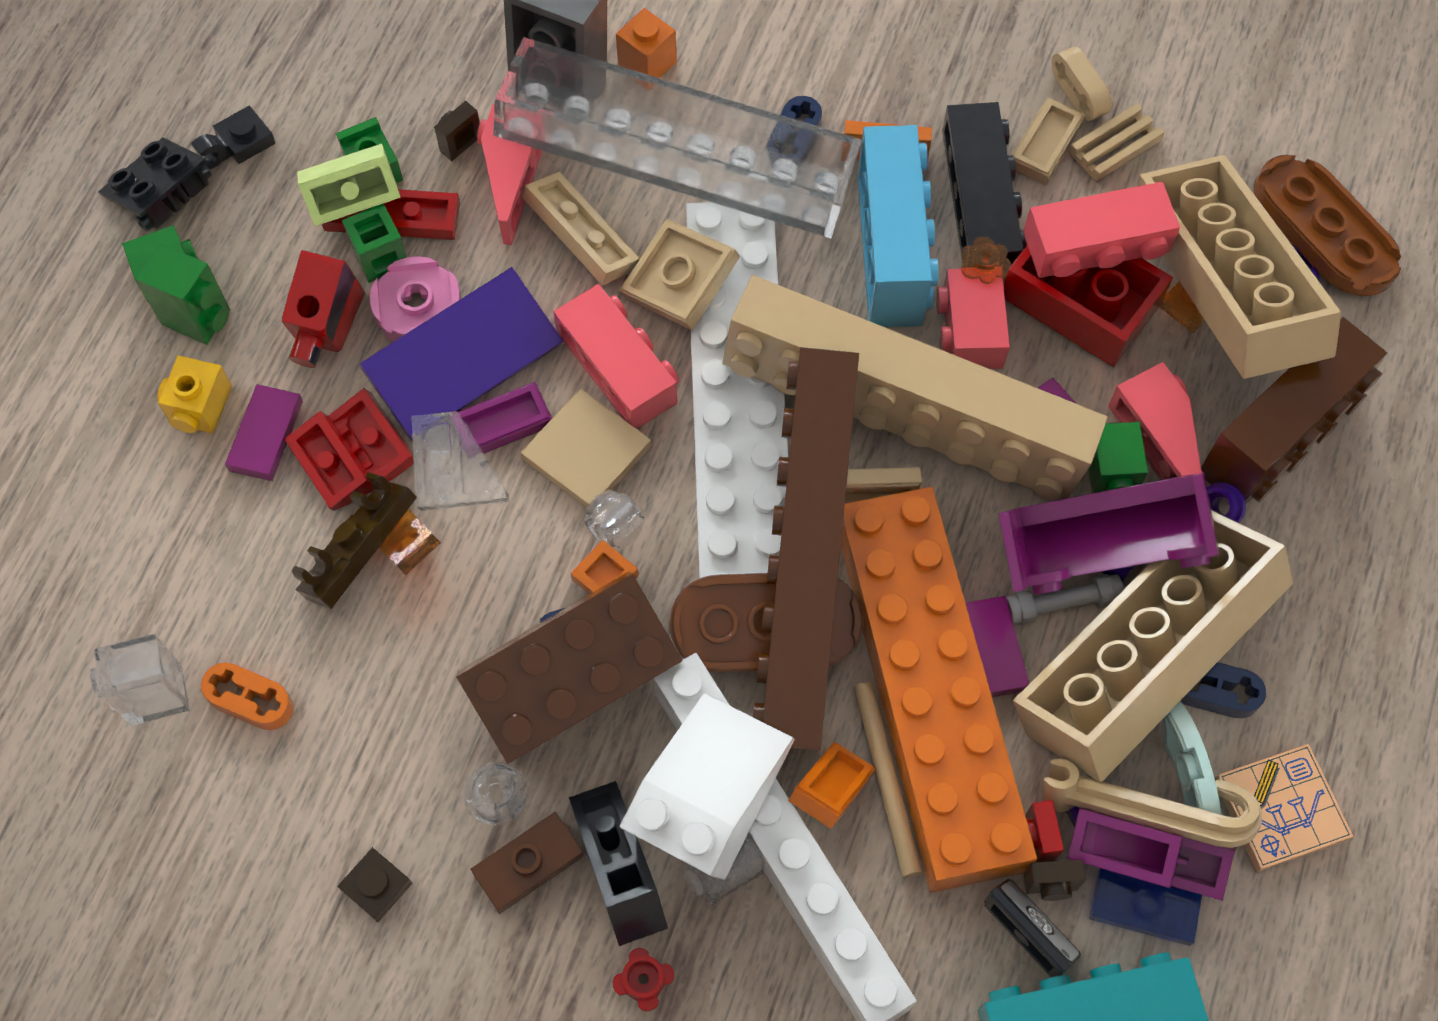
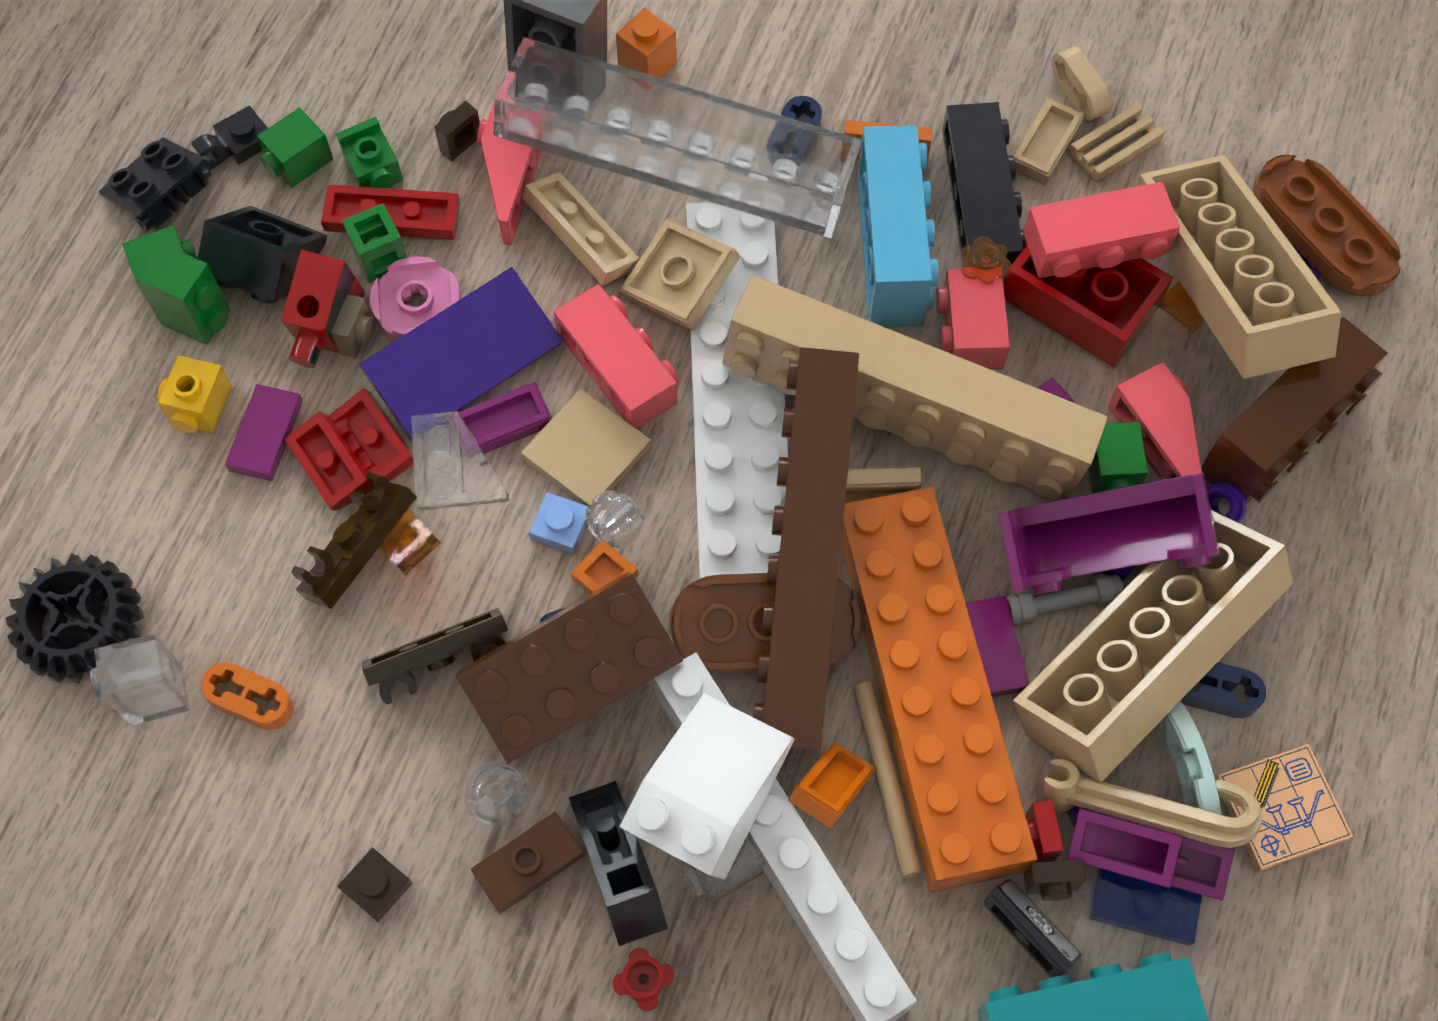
(74, 590): none -> black gear
(256, 251): none -> black slope
(294, 148): none -> green brick
(347, 185): yellowish green brick -> none
(352, 326): none -> dark tan plate
(433, 651): none -> dark brown plate
(559, 523): none -> light blue plate

